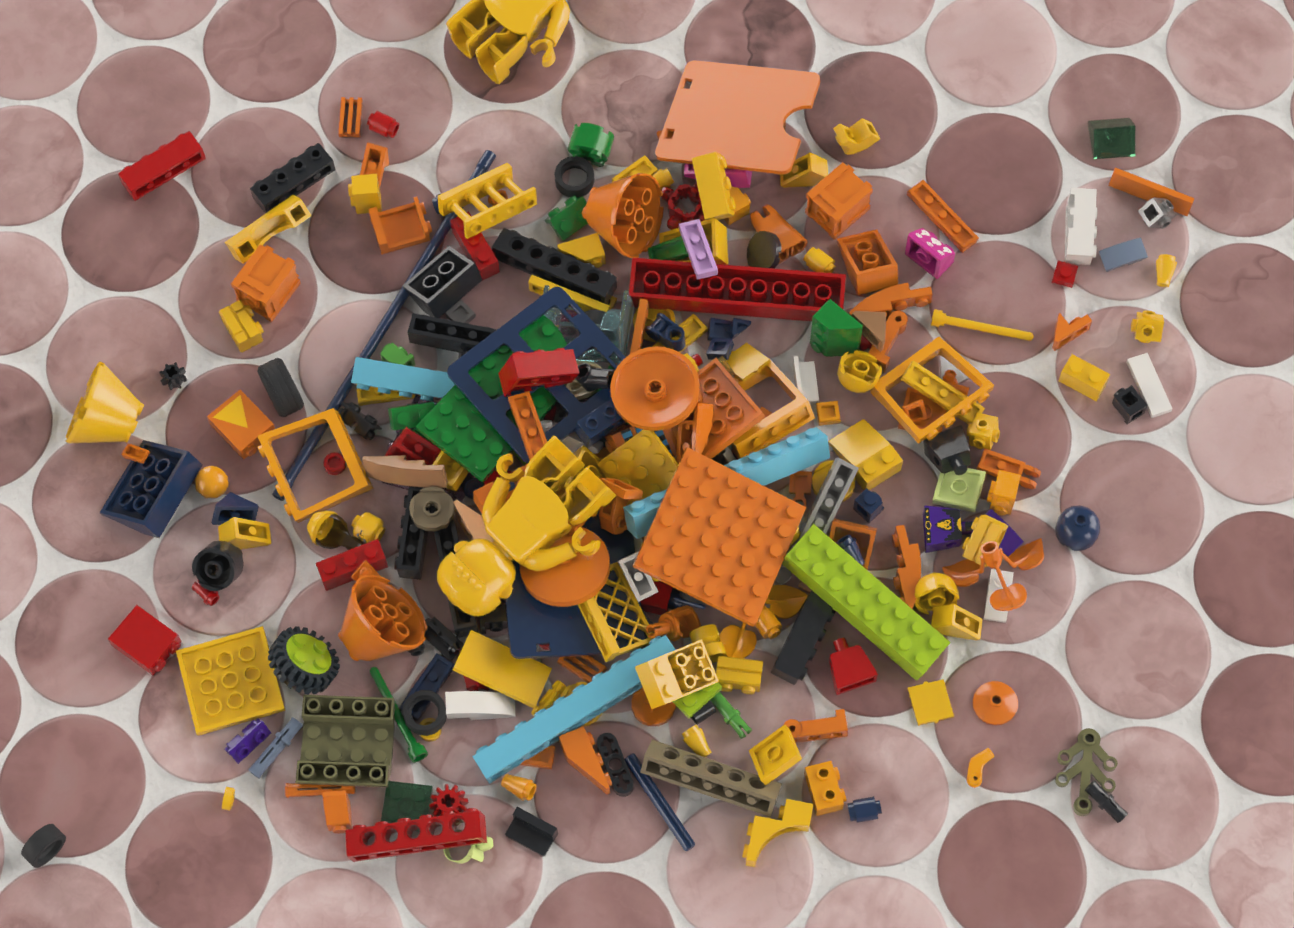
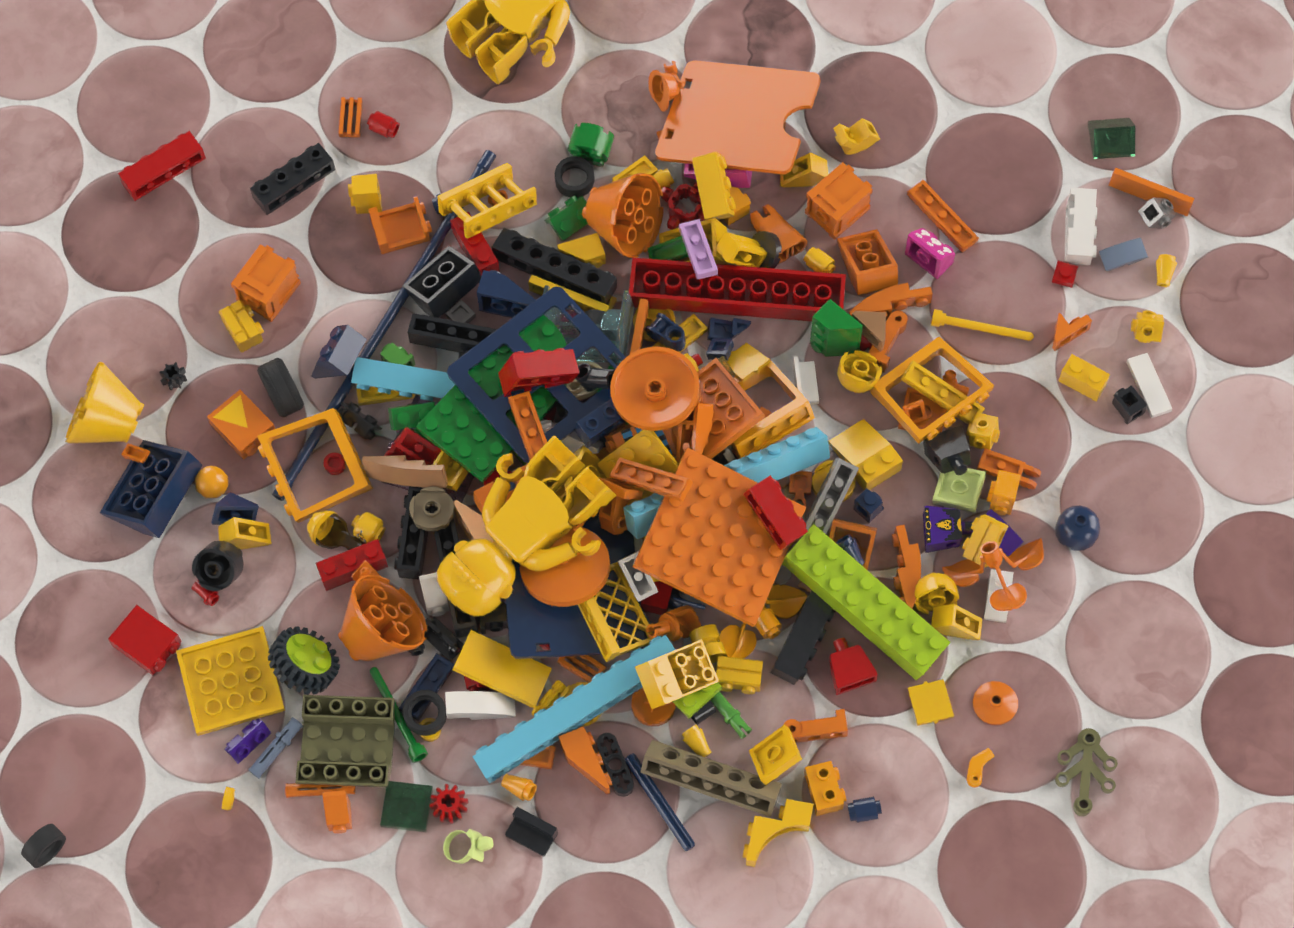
(282, 217): yellow arch -> none
(339, 353): none -> slope
(375, 160): orange slope -> none
(434, 598): none -> white slope
(471, 485): dark blue plate -> none
(473, 833): red brick -> none
(501, 295): none -> dark blue slope
(651, 479): none -> orange tile
(662, 88): none -> orange piece
(673, 71): none -> orange hand
(741, 250): none -> yellow brick
(776, 512): none -> red brick
(828, 413): light orange tile -> none
(1106, 801): black pin -> none

